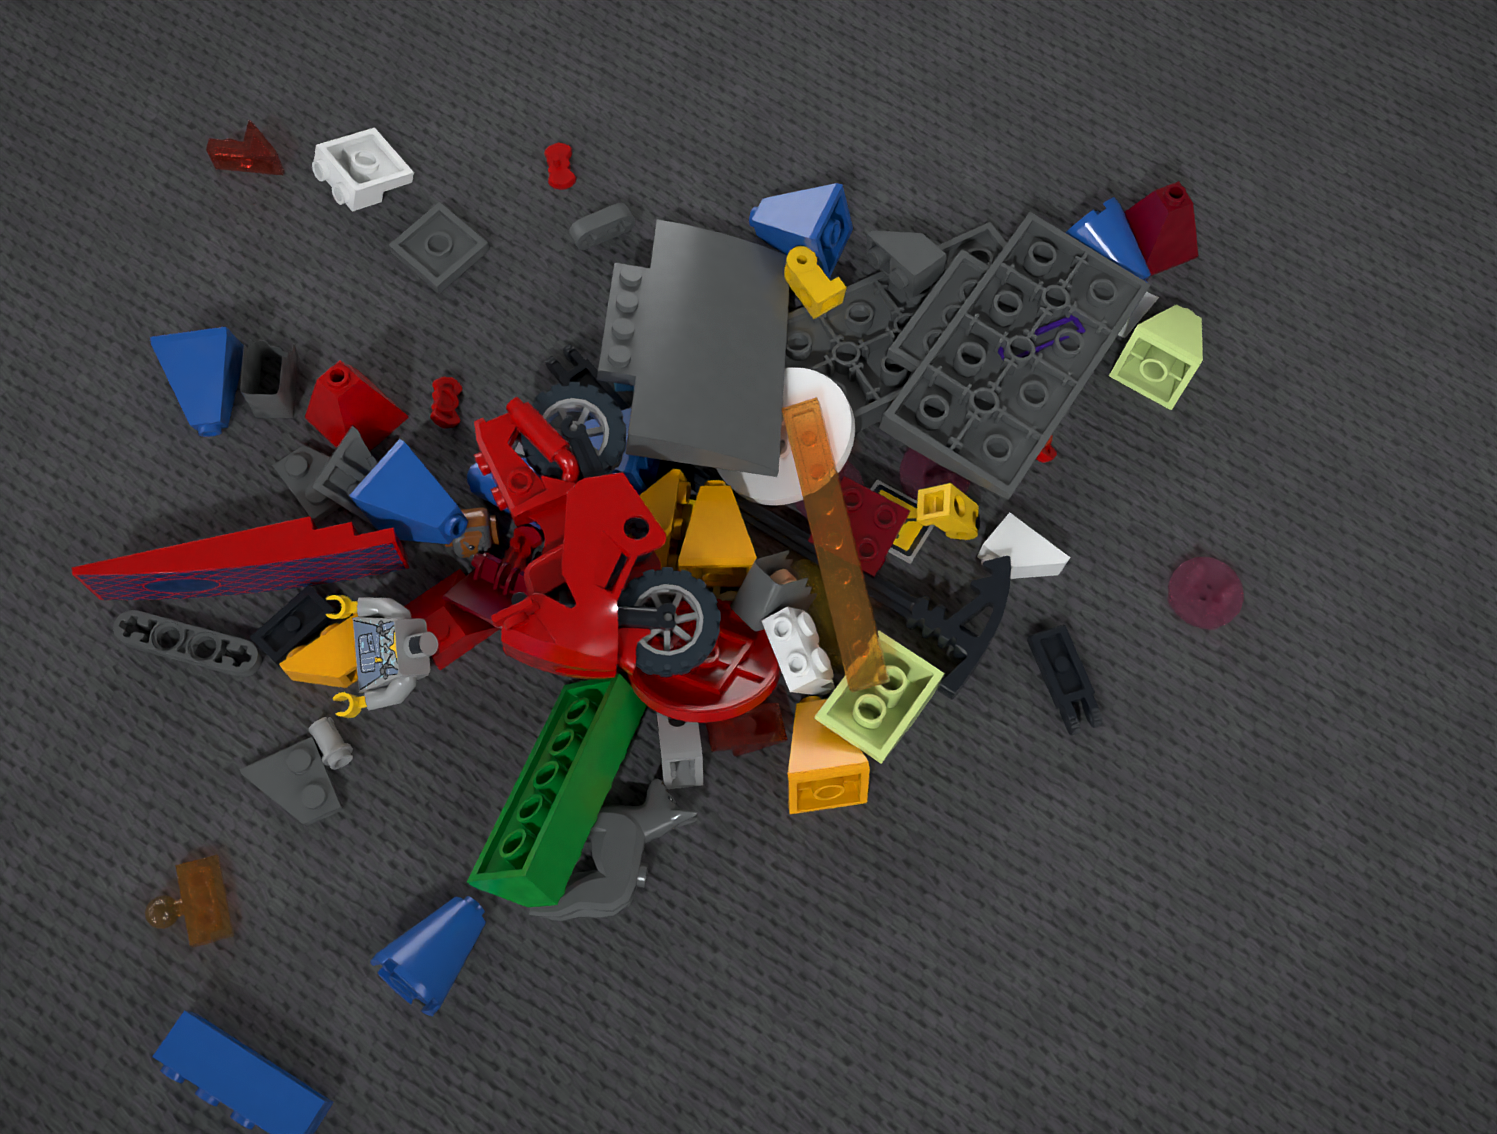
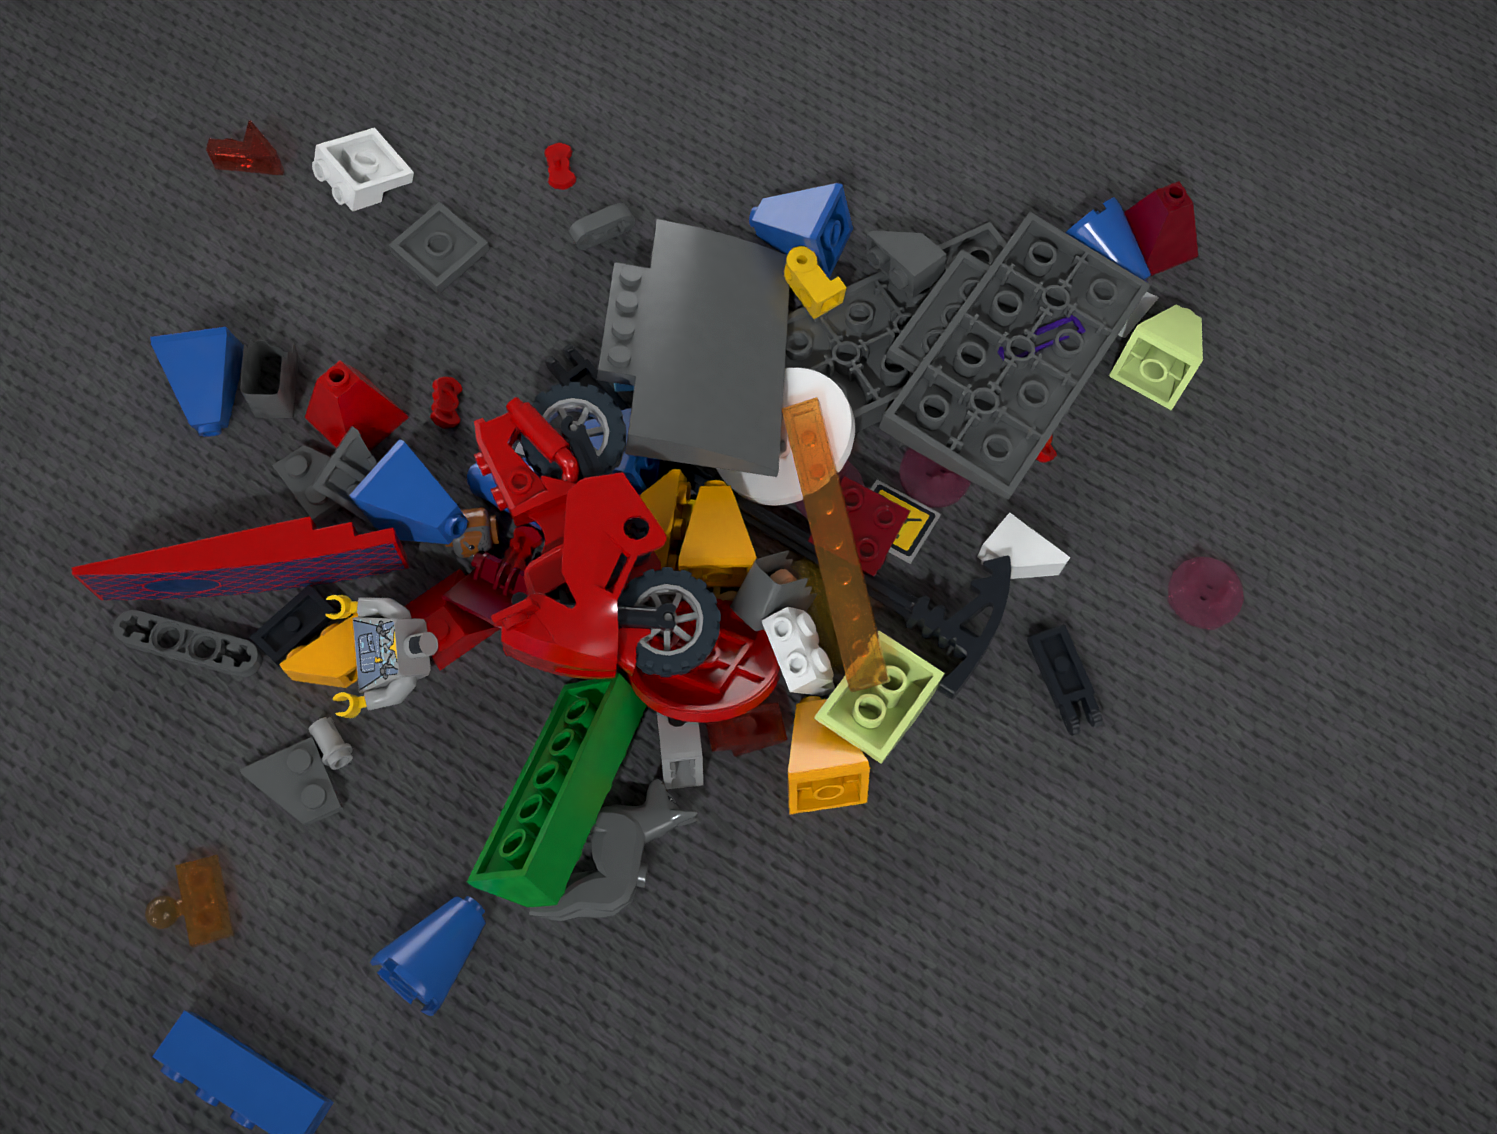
(948, 510): yellow leg -> none

